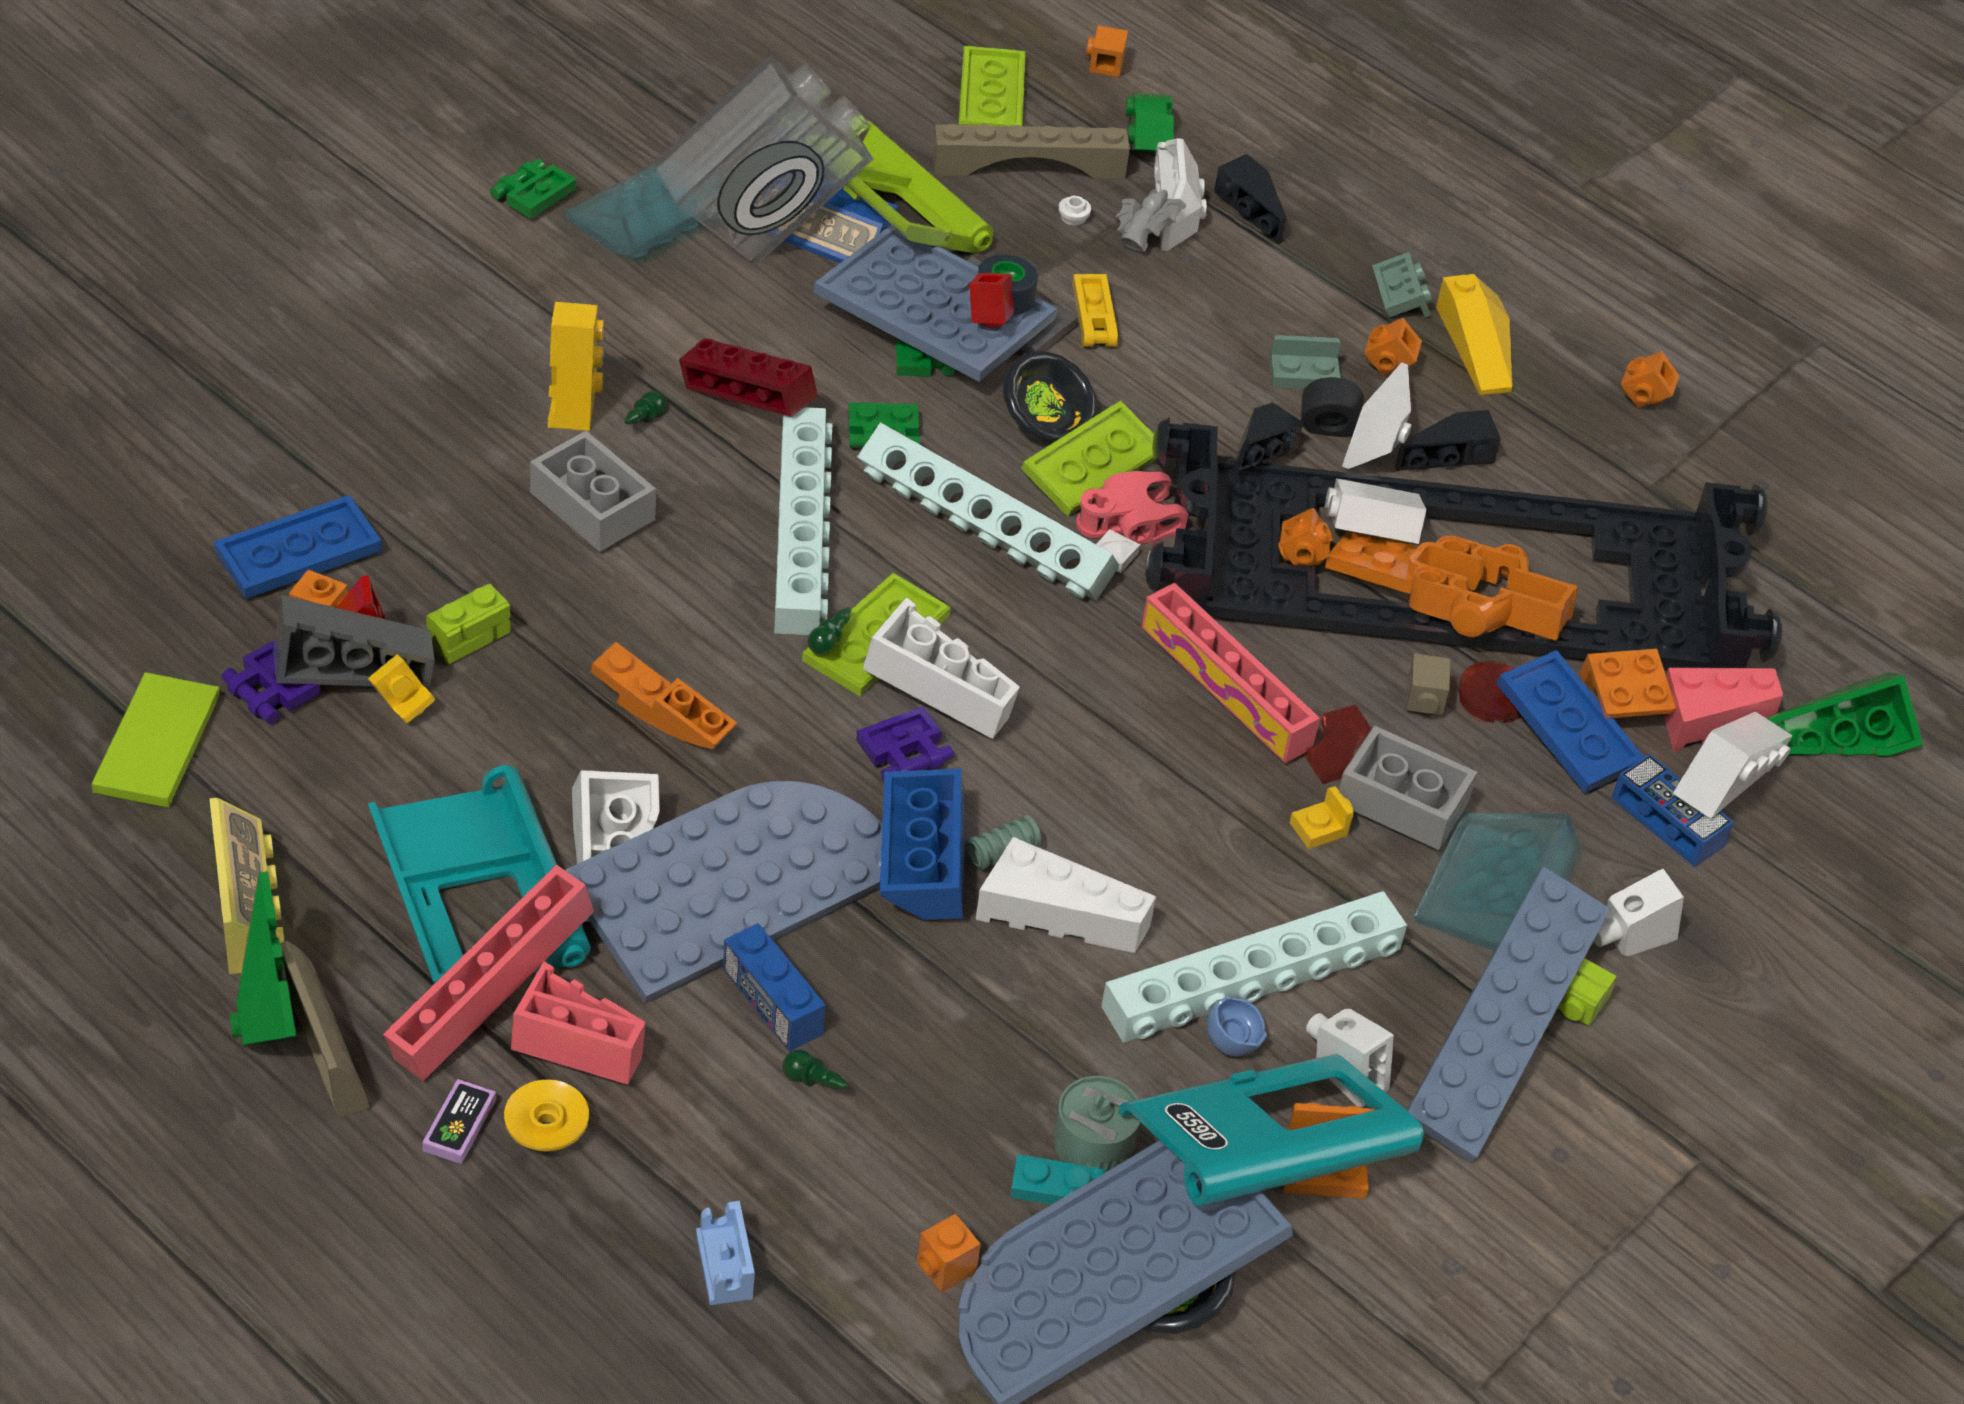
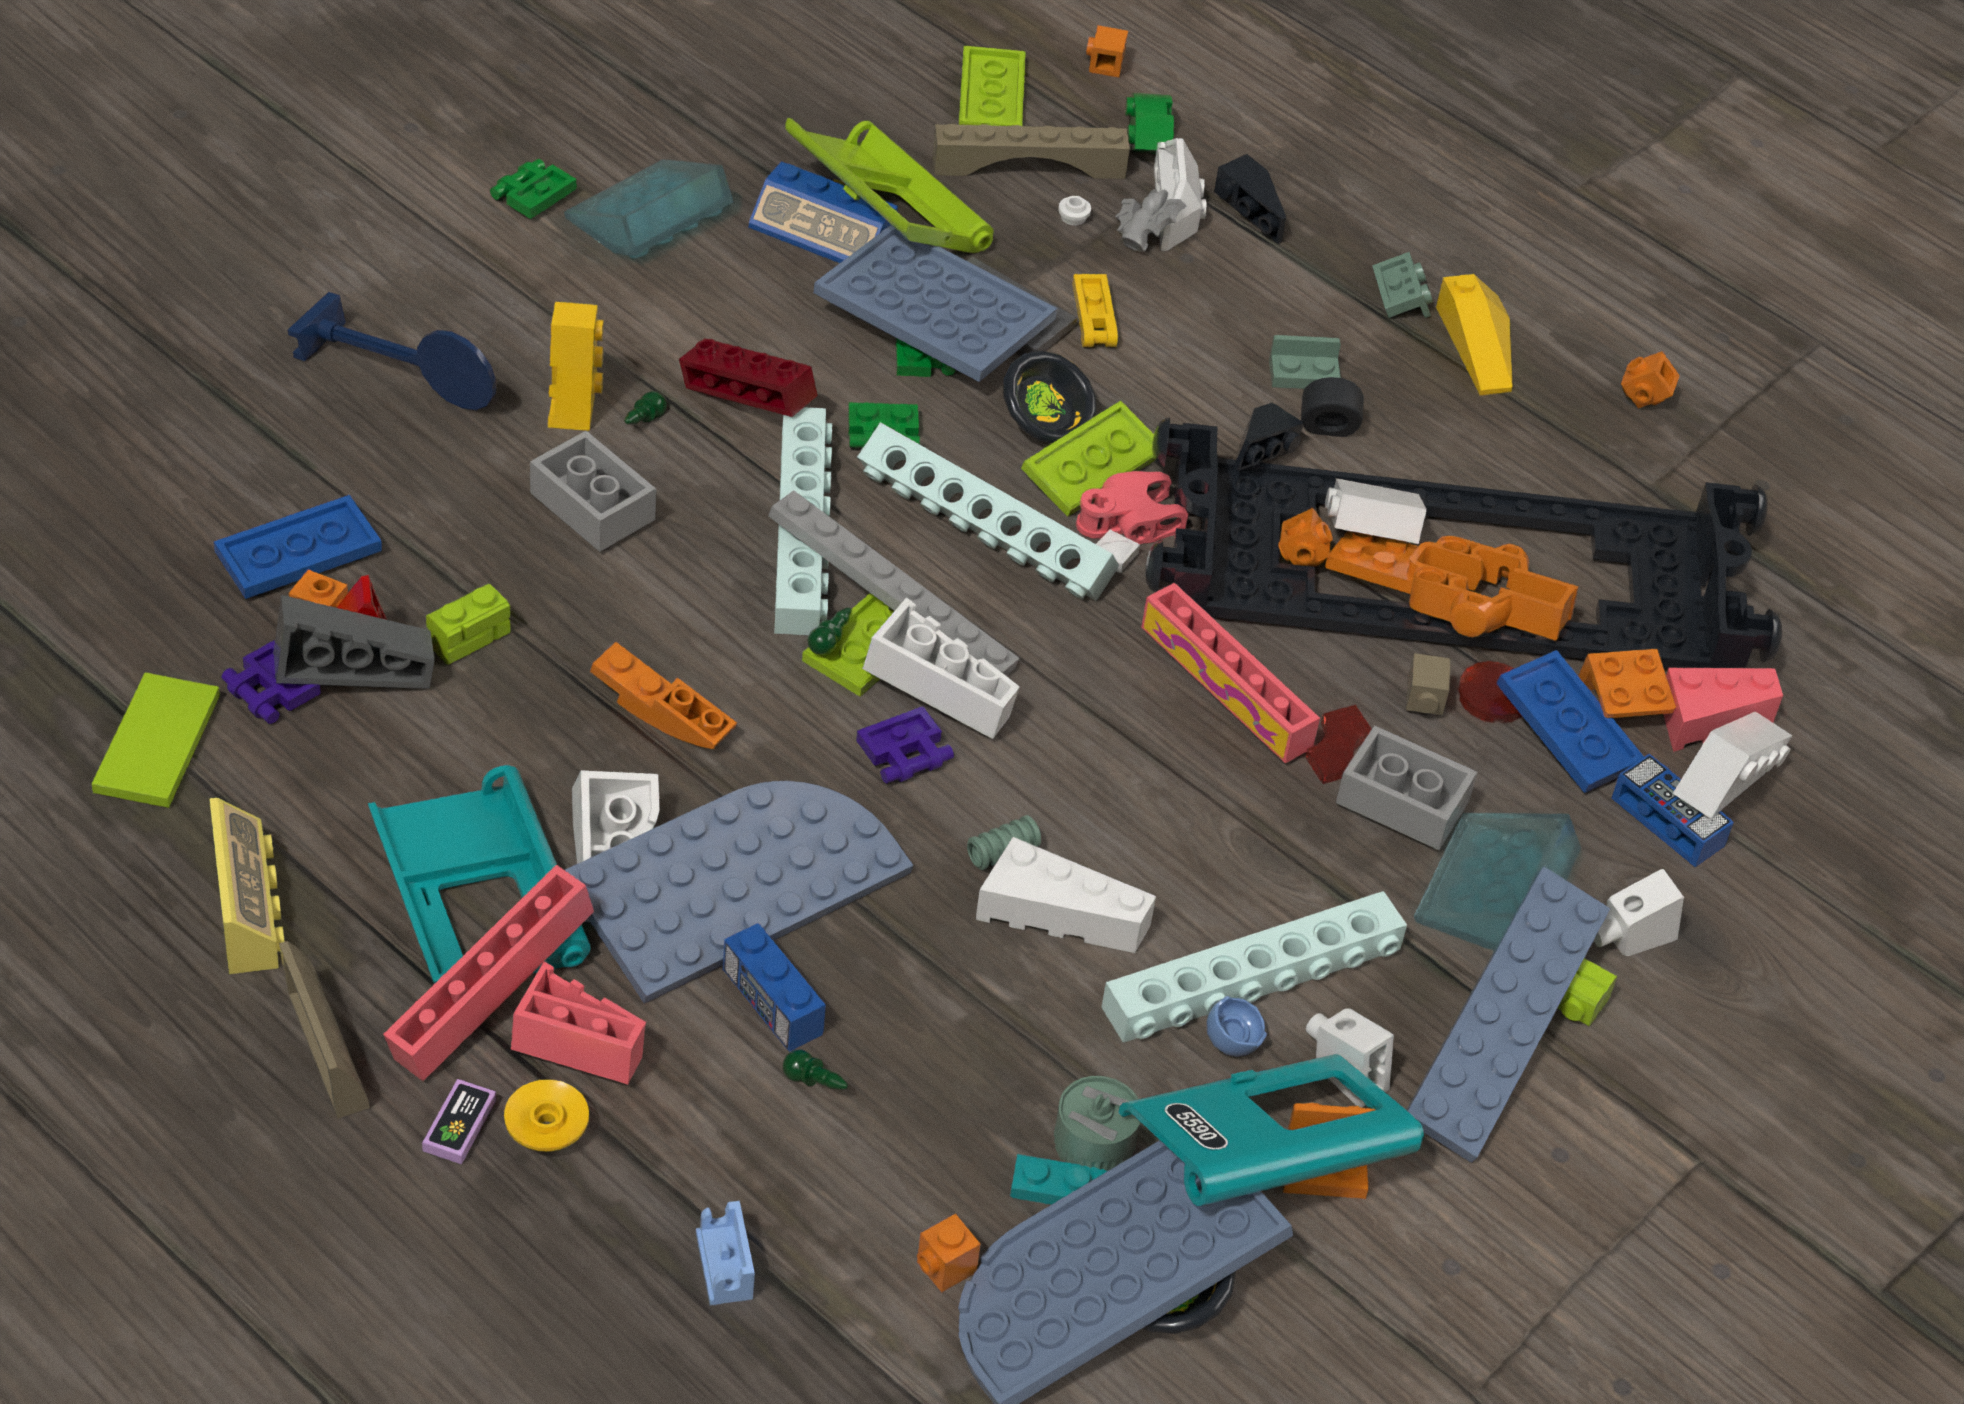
(262, 993): green wedge -> none
(401, 689): yellow bracket -> none
(446, 359): none -> dark blue piece
(766, 157): clear brick -> none
(883, 577): none -> light grey plate
(924, 842): blue slope -> none
(991, 299): red brick -> none
(1023, 278): black wheel -> none
(1325, 820): yellow bracket -> none
(1382, 420): white wedge -> none
(1391, 345): orange brick -> none
(1454, 441): black slope -> none
(1854, 720): green wedge -> none

